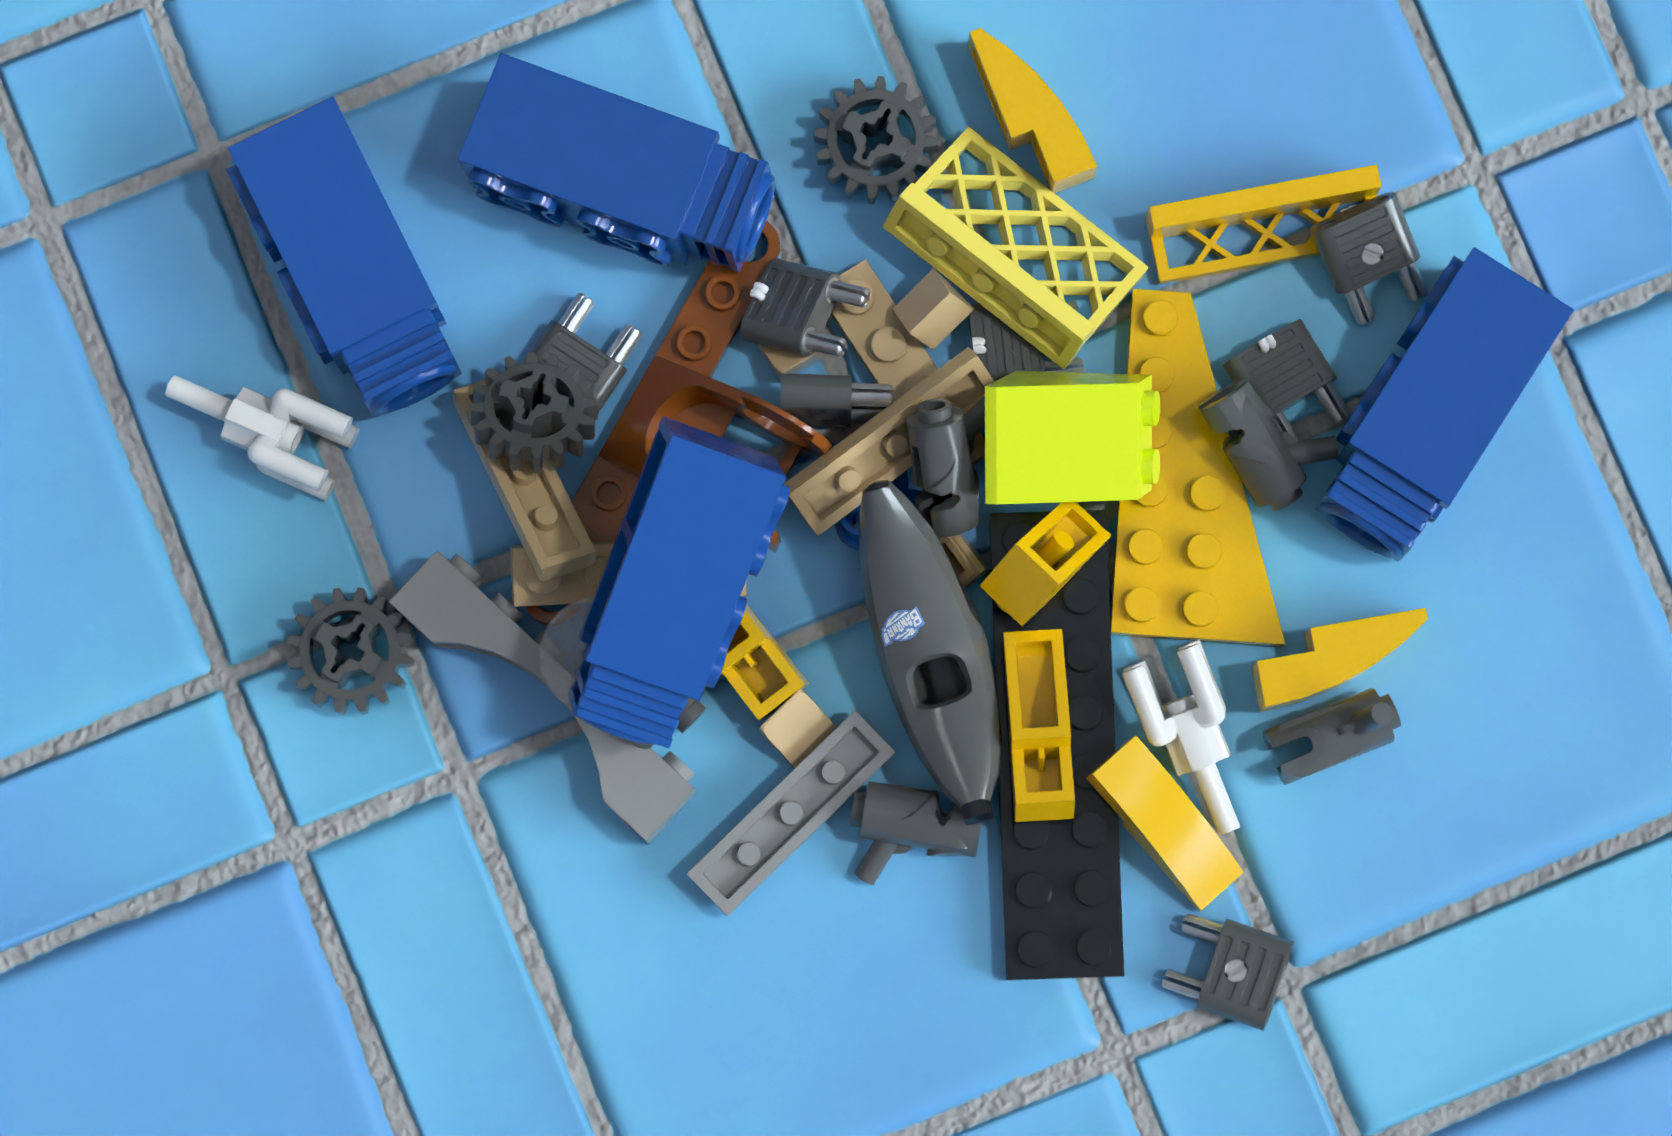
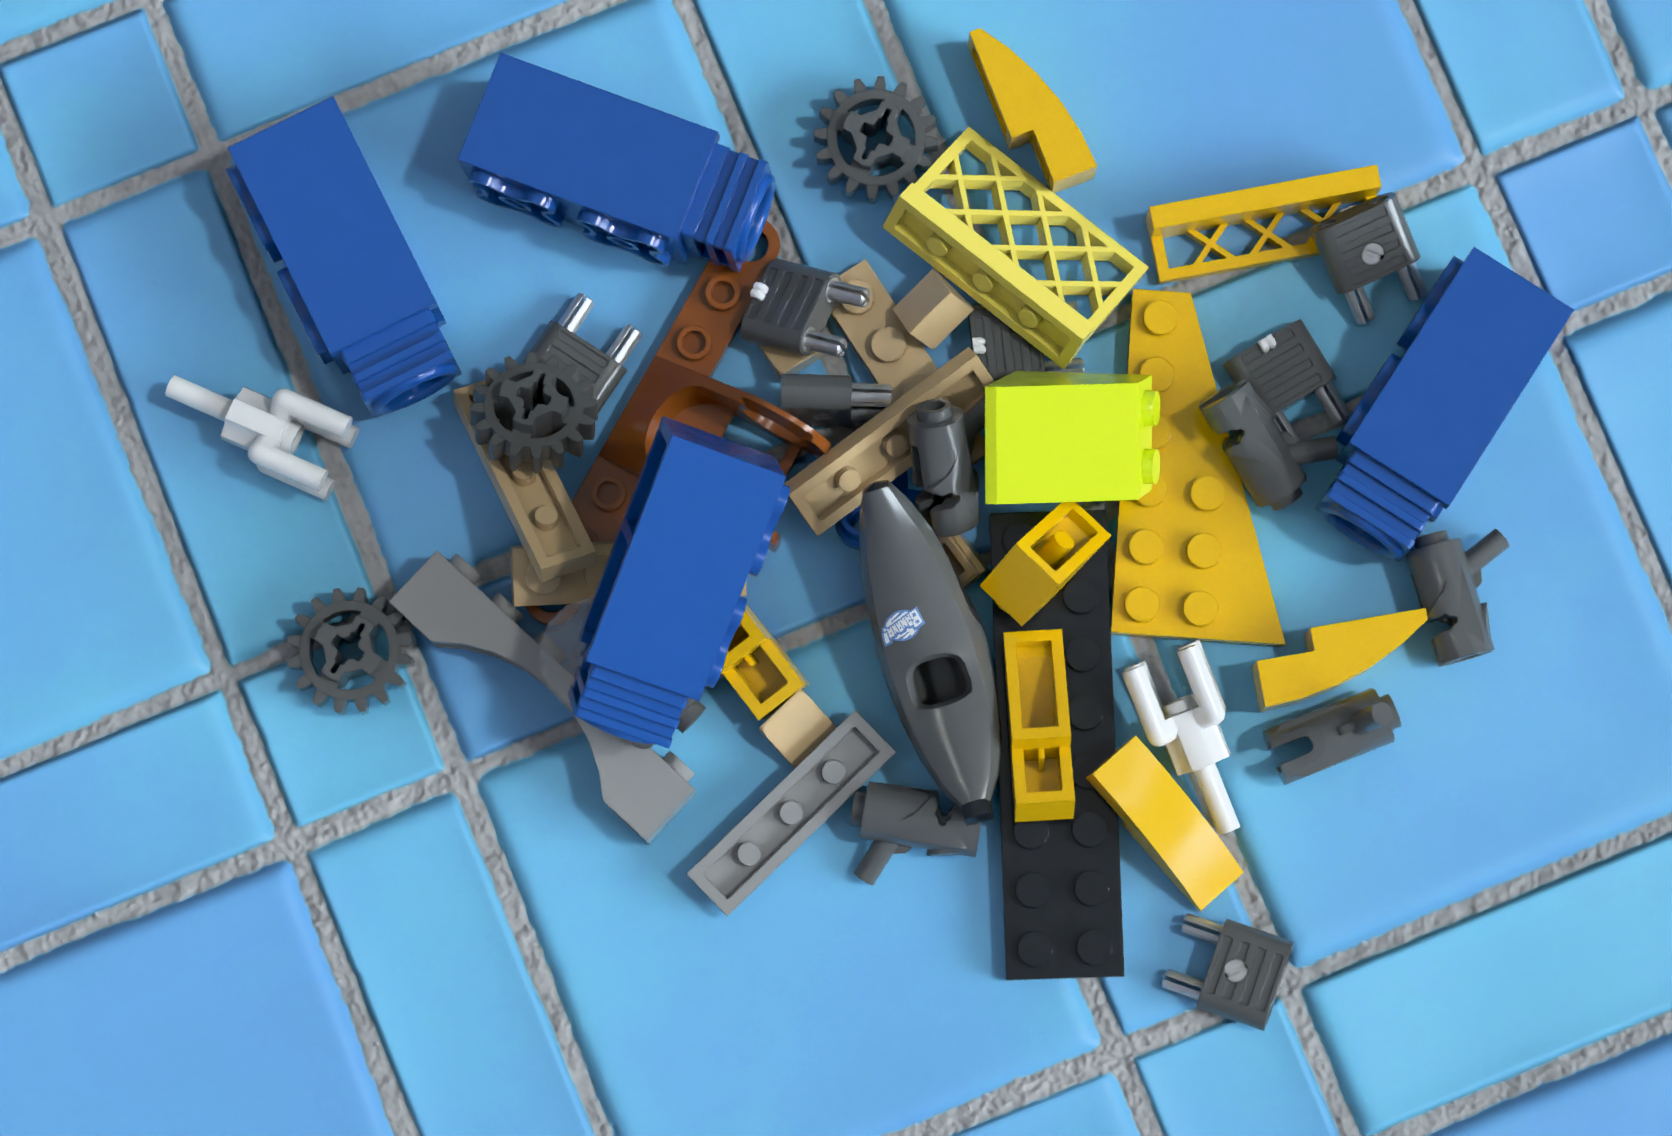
(1447, 586): none -> dark grey piece

